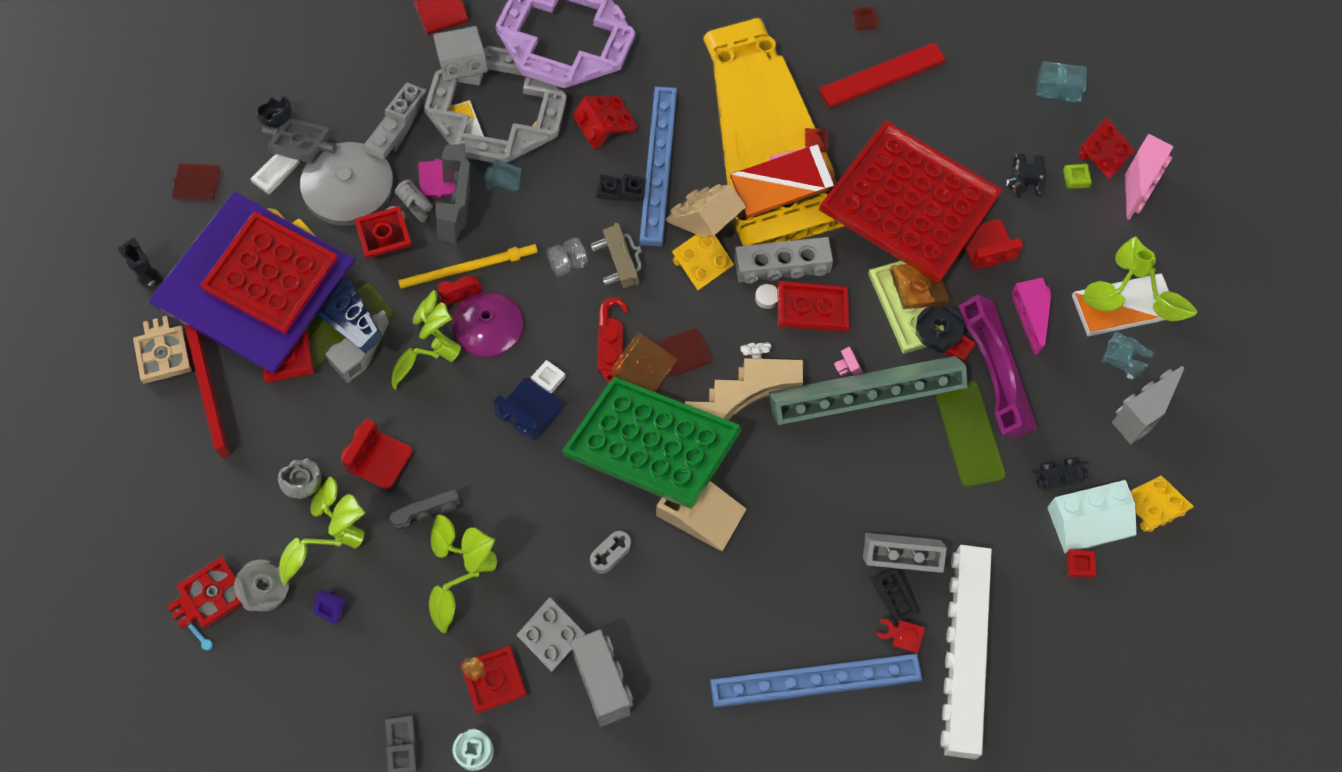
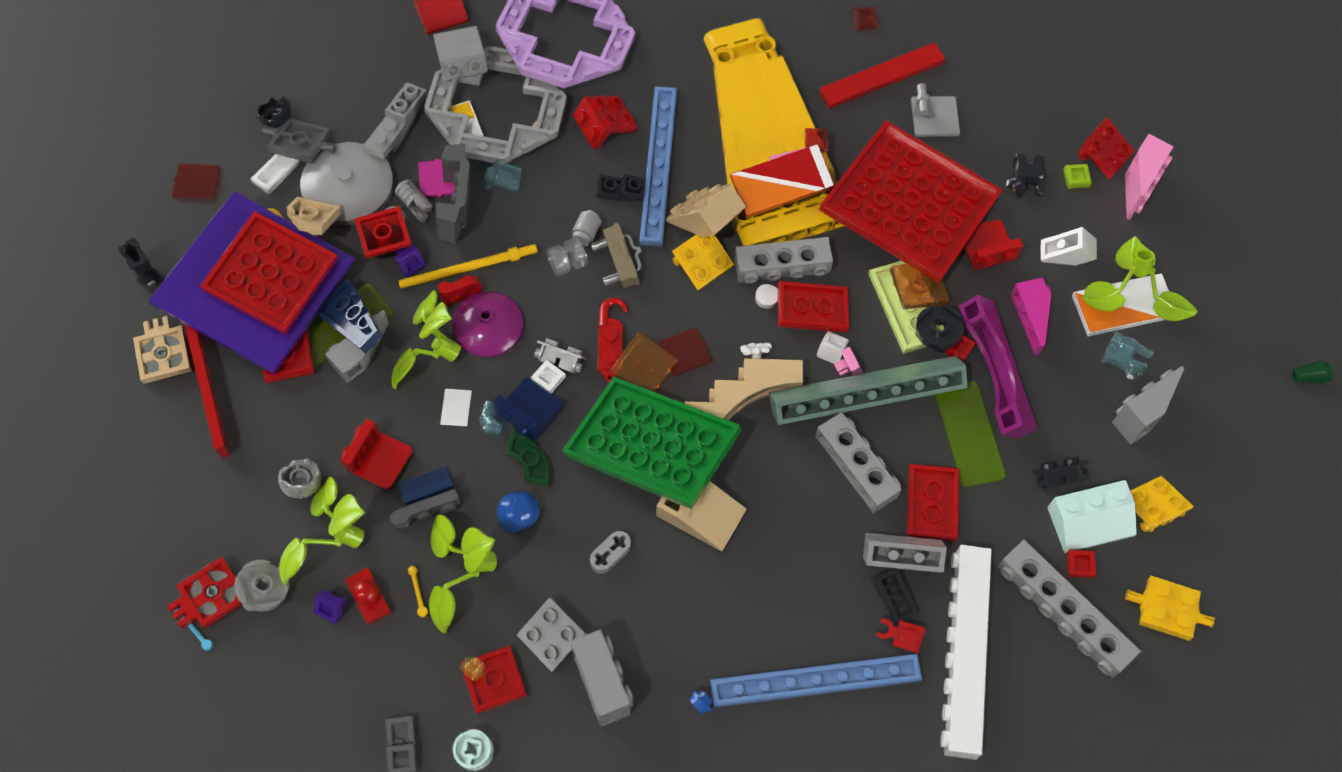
(312, 215): none -> tan plate
(367, 596): none -> red tile
(409, 260): none -> dark purple tile
(422, 611): none -> yellow hinge
(426, 486): none -> dark blue panel
(456, 407): none -> white sticker
(487, 420): none -> clear light blue arm
(517, 511): none -> blue hair
(531, 459): none -> dark green tile
(569, 358): none -> light grey hinge
(586, 227): none -> light grey brick
(701, 701): none -> blue plate
(831, 347): none -> white slope
(874, 495): none -> light grey brick
(933, 502): none -> red tile
(934, 114): none -> light grey plate
(1061, 81): clear light blue brick -> none
(1069, 248): none -> white slope
(1082, 611): none -> light grey brick
(1170, 608): none -> yellow plate
(1316, 372): none -> dark green cone

